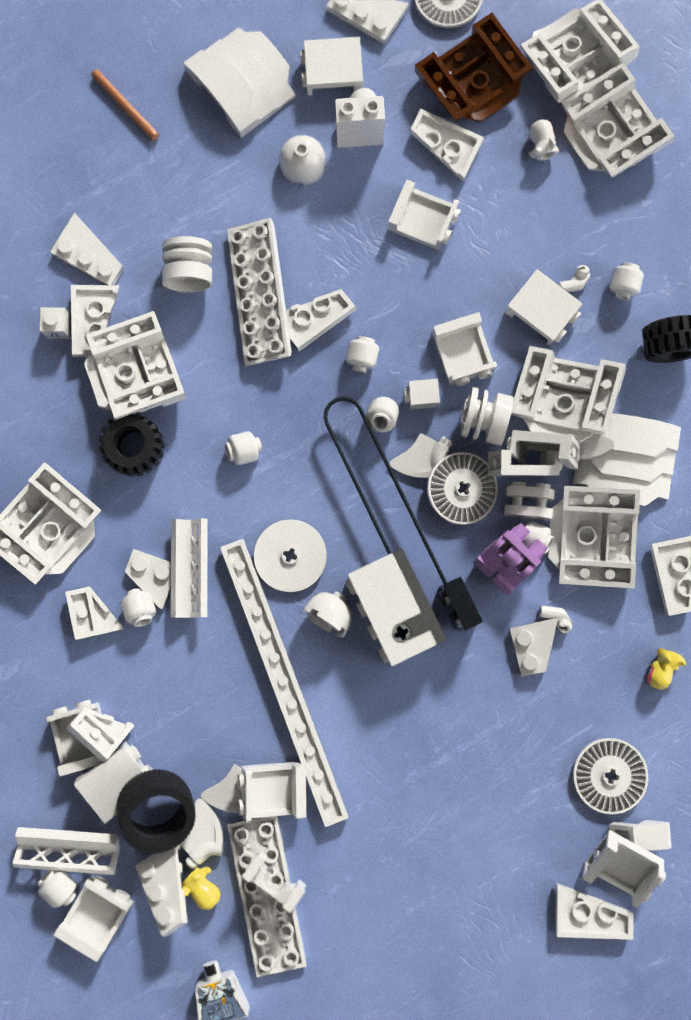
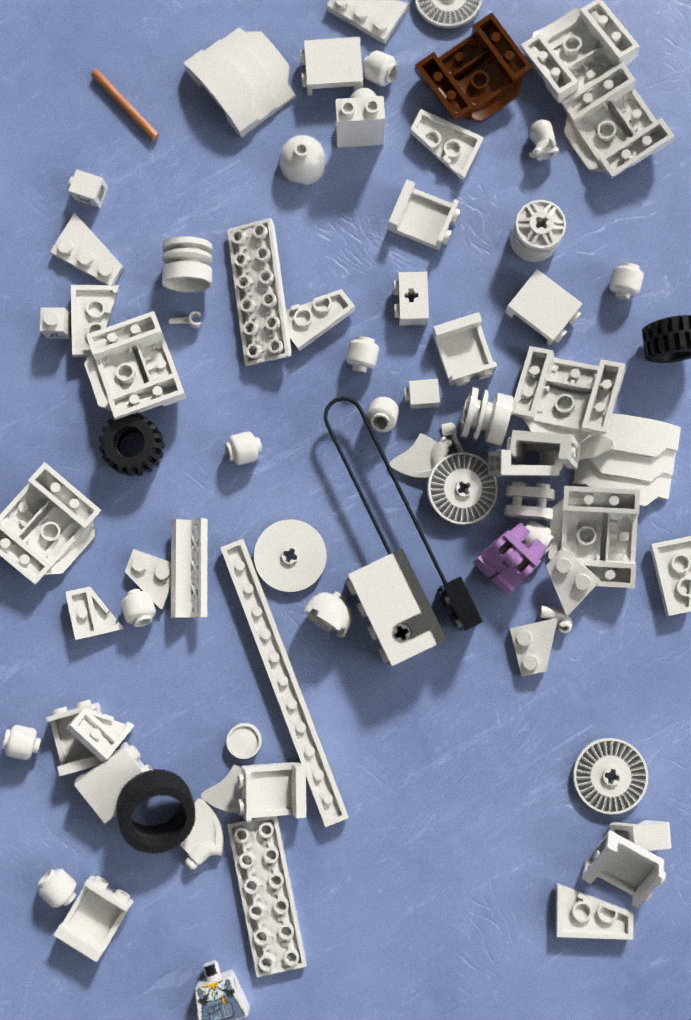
(21, 742): none -> white head
(70, 843): white fence -> none
(87, 188): none -> white brick
(163, 889): white wing -> none
(187, 320): none -> white hand
(202, 891): light yellow animal -> none
(244, 741): none -> white piece
(286, 894): white piece -> none
(380, 68): none -> white head
(414, 285): none -> white brick
(450, 429): none -> white hand
(537, 243): none -> white wheel
(570, 579): none -> white wing
(578, 281): white arm -> none
(662, 669): light yellow animal -> none

